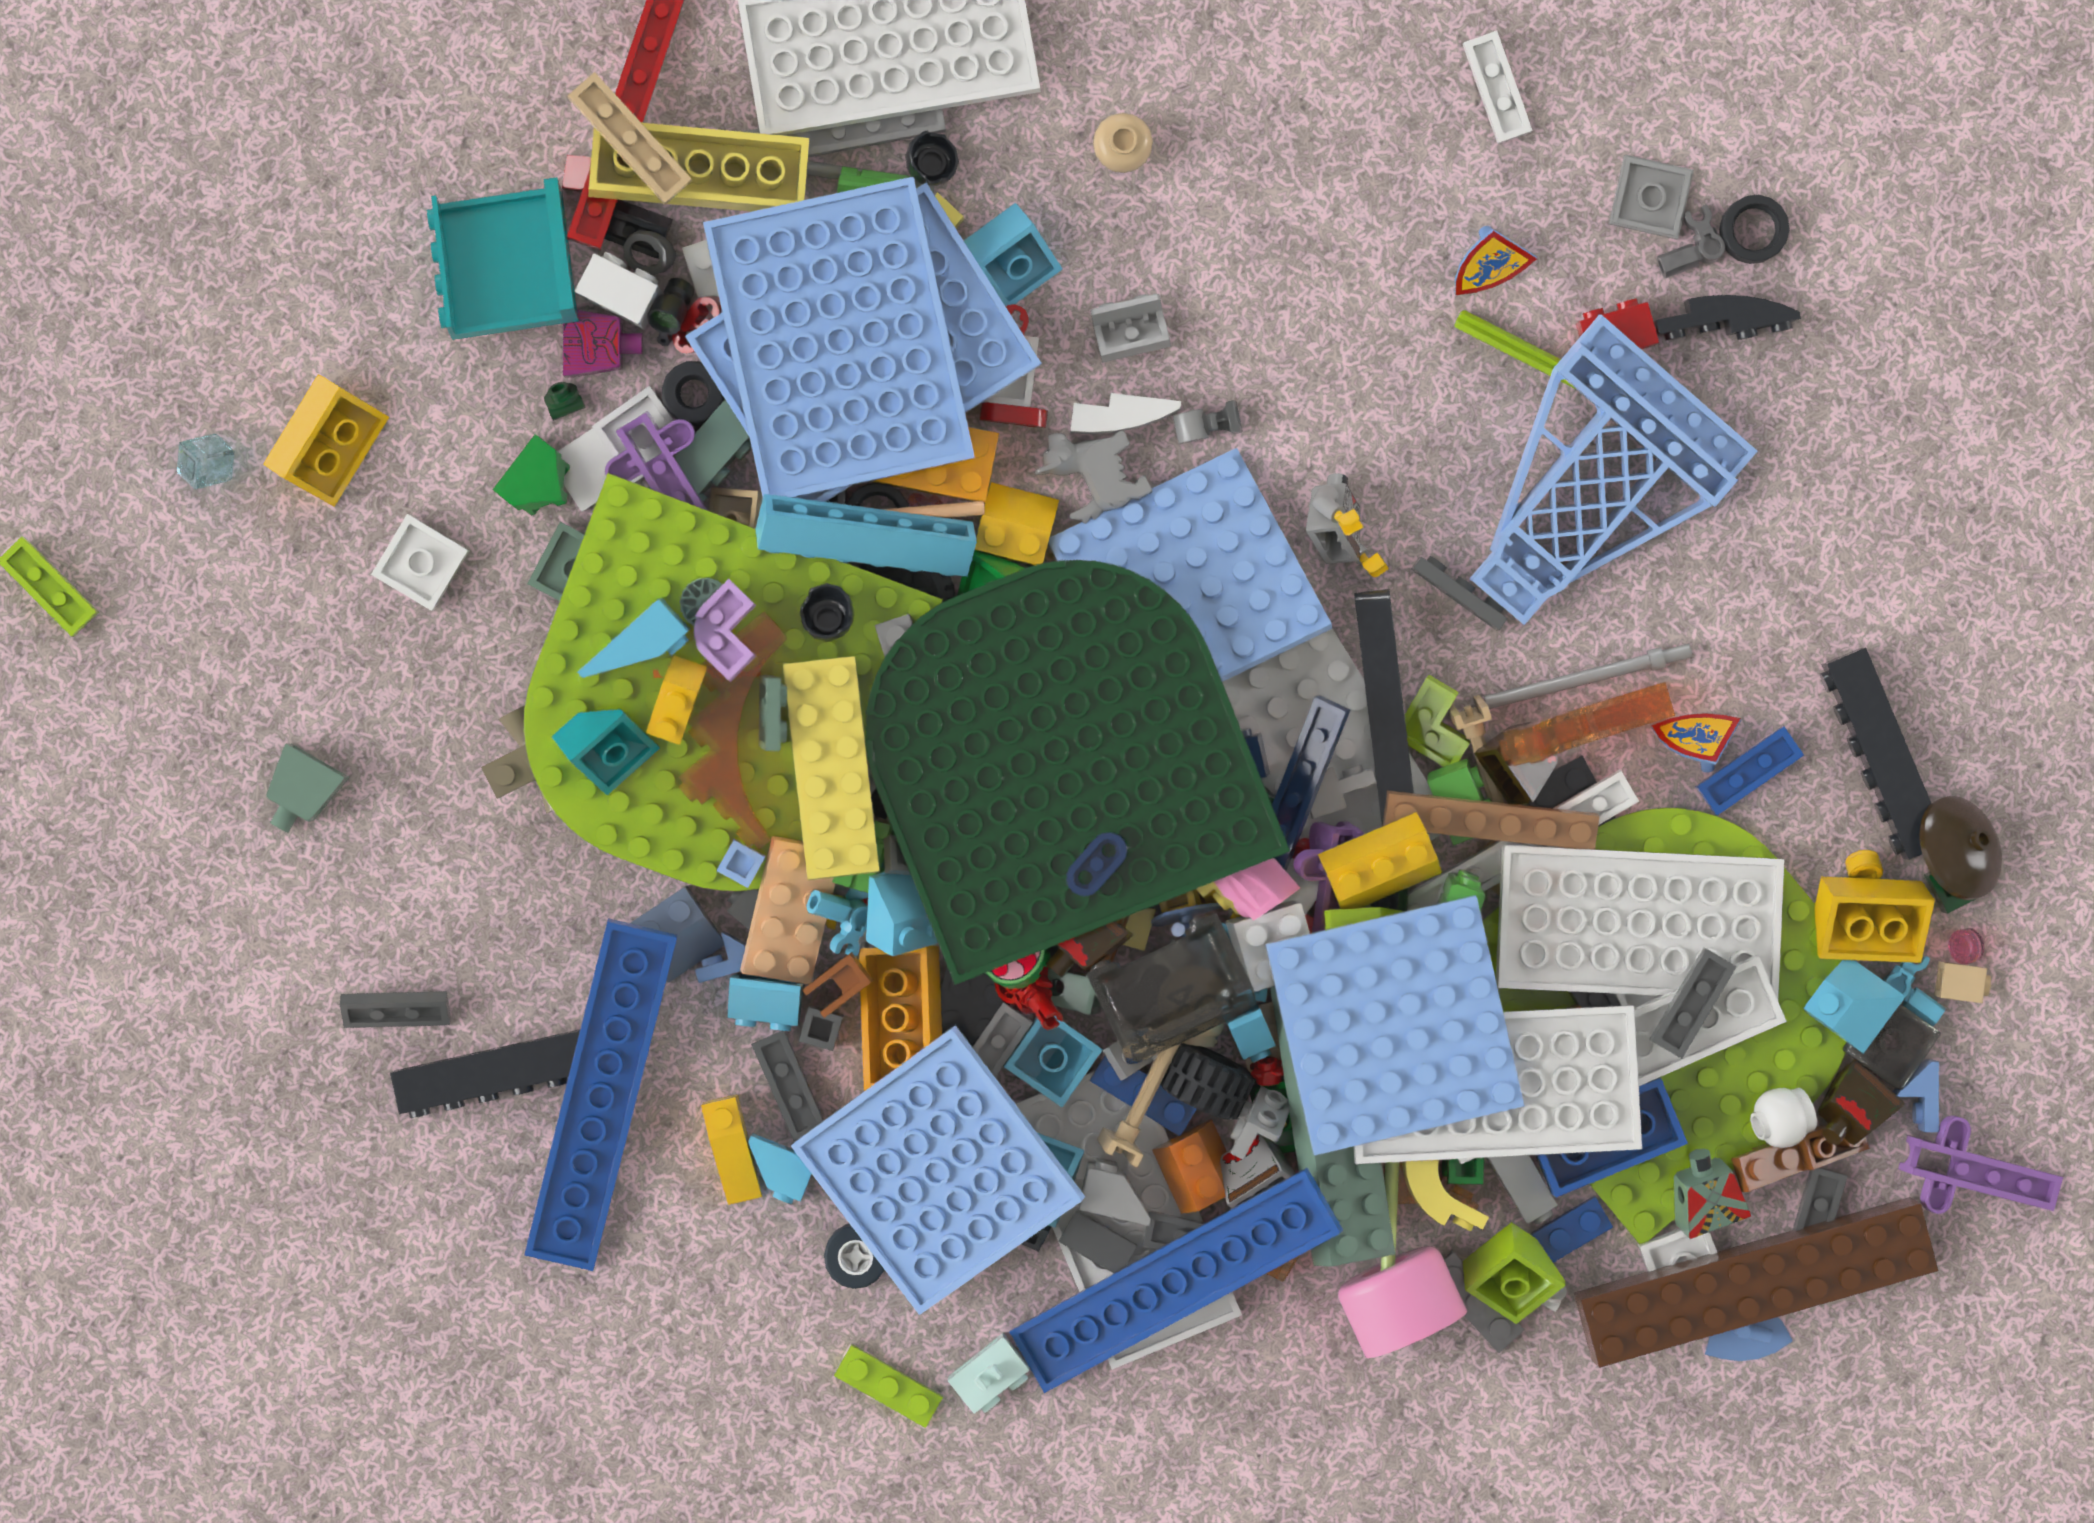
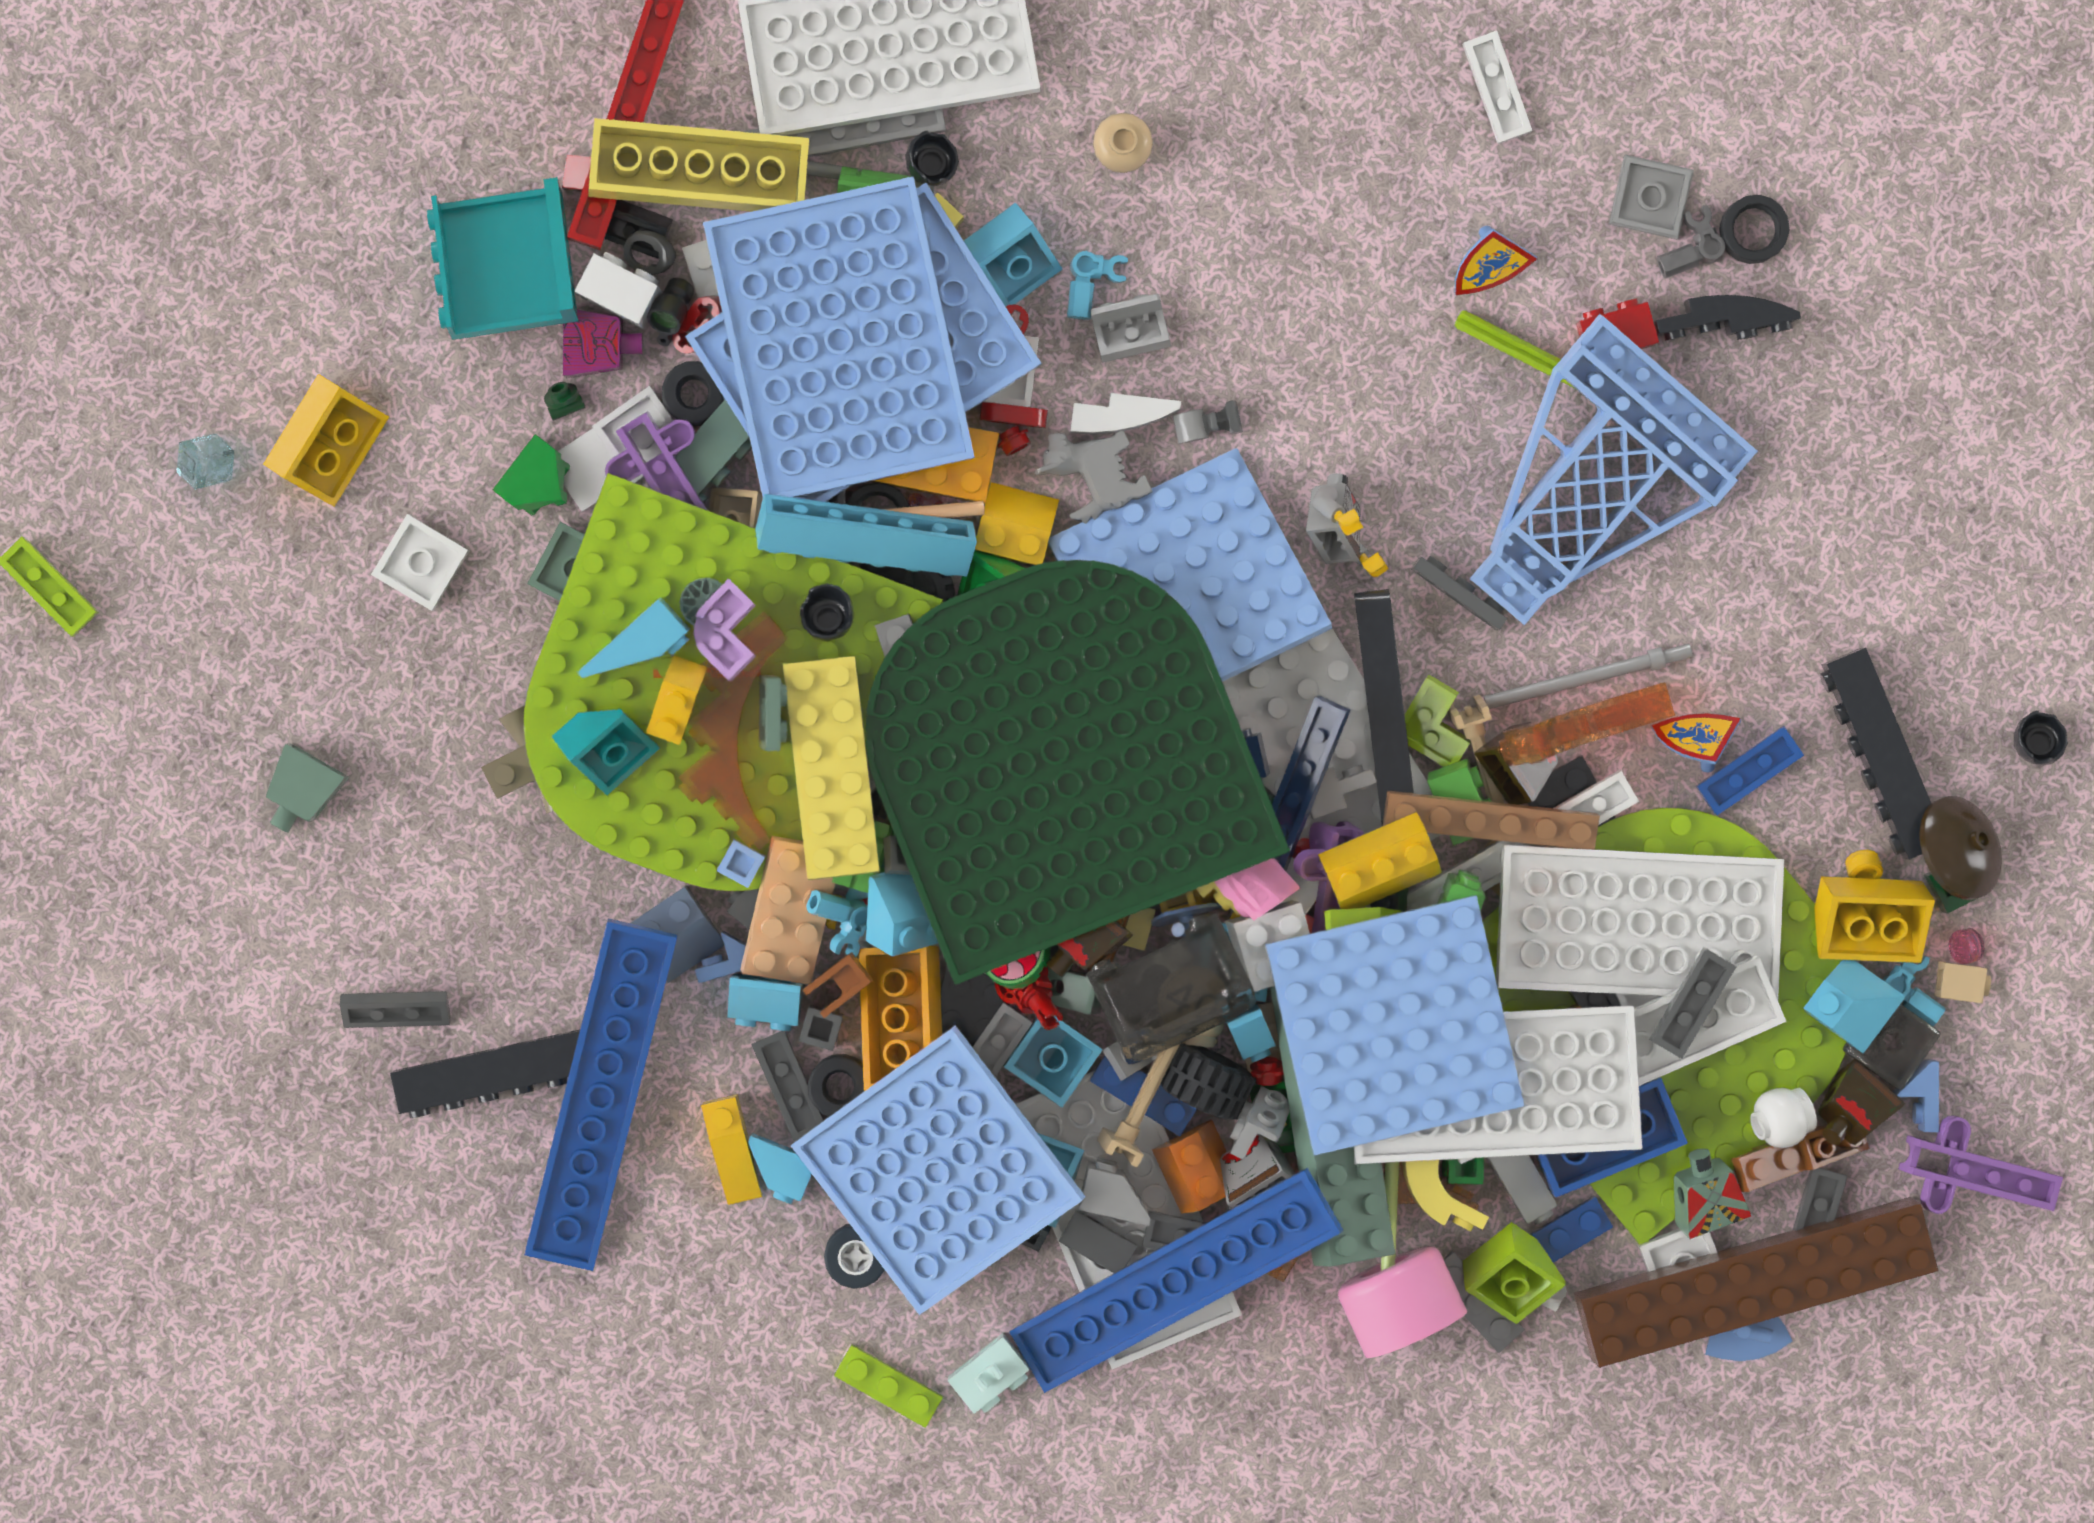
(629, 138): tan plate -> none
(825, 1068): none -> black tyre
(1013, 440): none -> red plate
(1084, 267): none -> medium azure bar
(1096, 863): dark blue plate -> none
(2040, 738): none -> black hair

